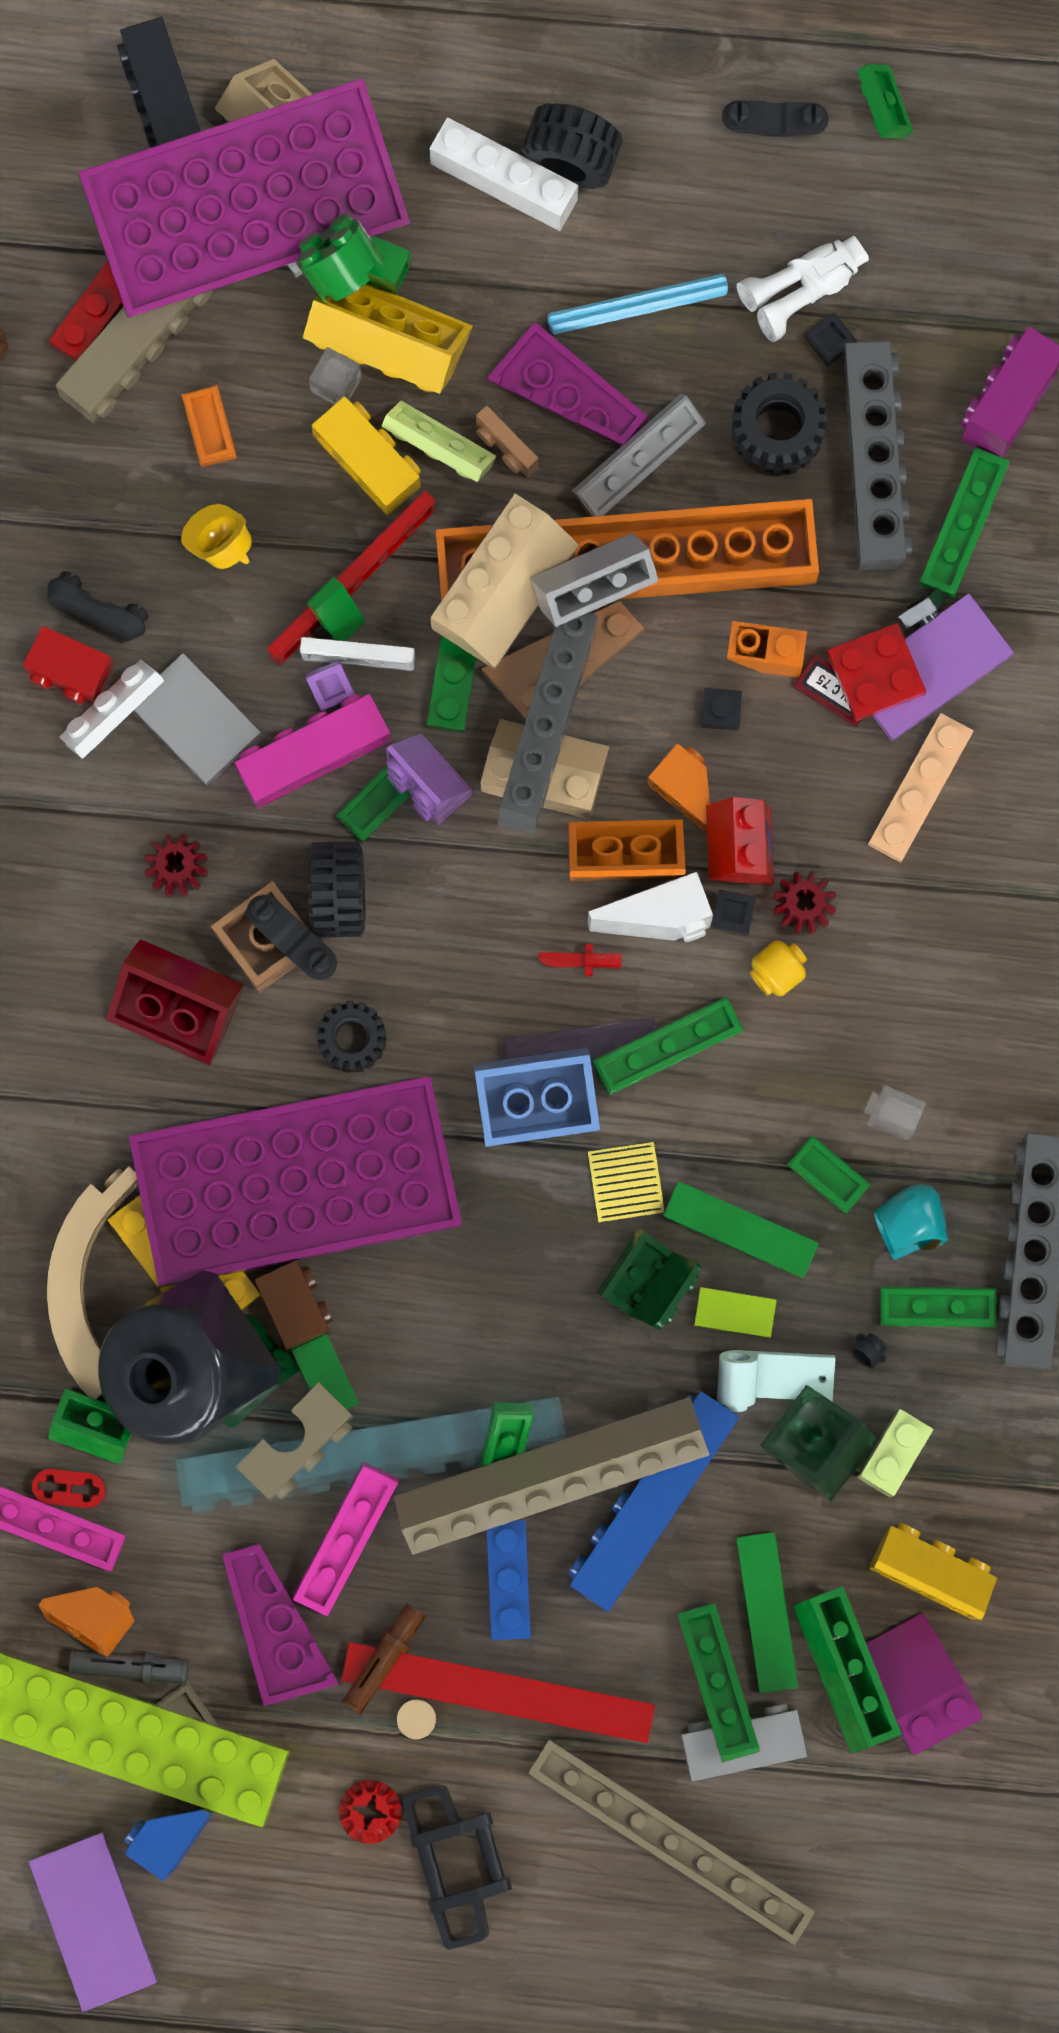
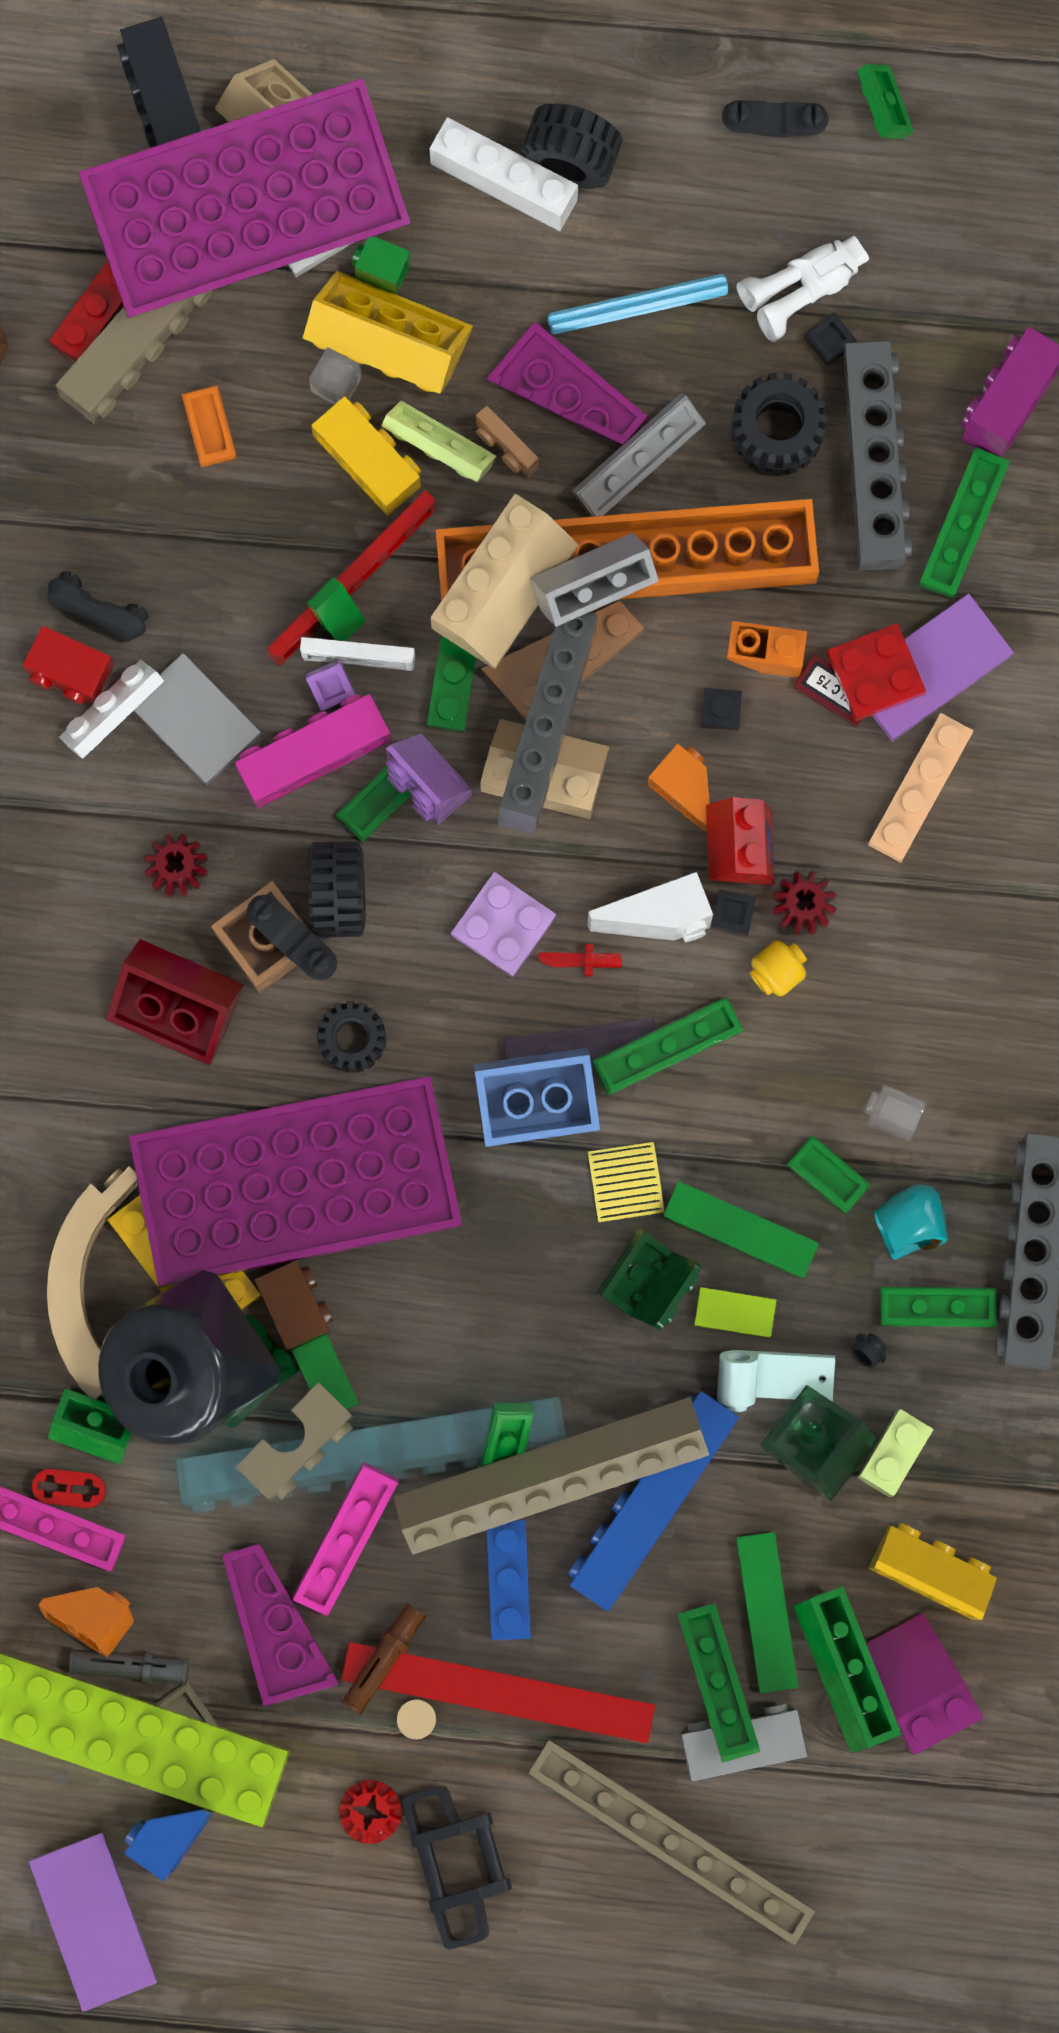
(217, 536): yellow piece -> none
(338, 258): green brick -> none
(503, 925): none -> lavender plate
(626, 850): orange slope -> none
(923, 609): plate -> none

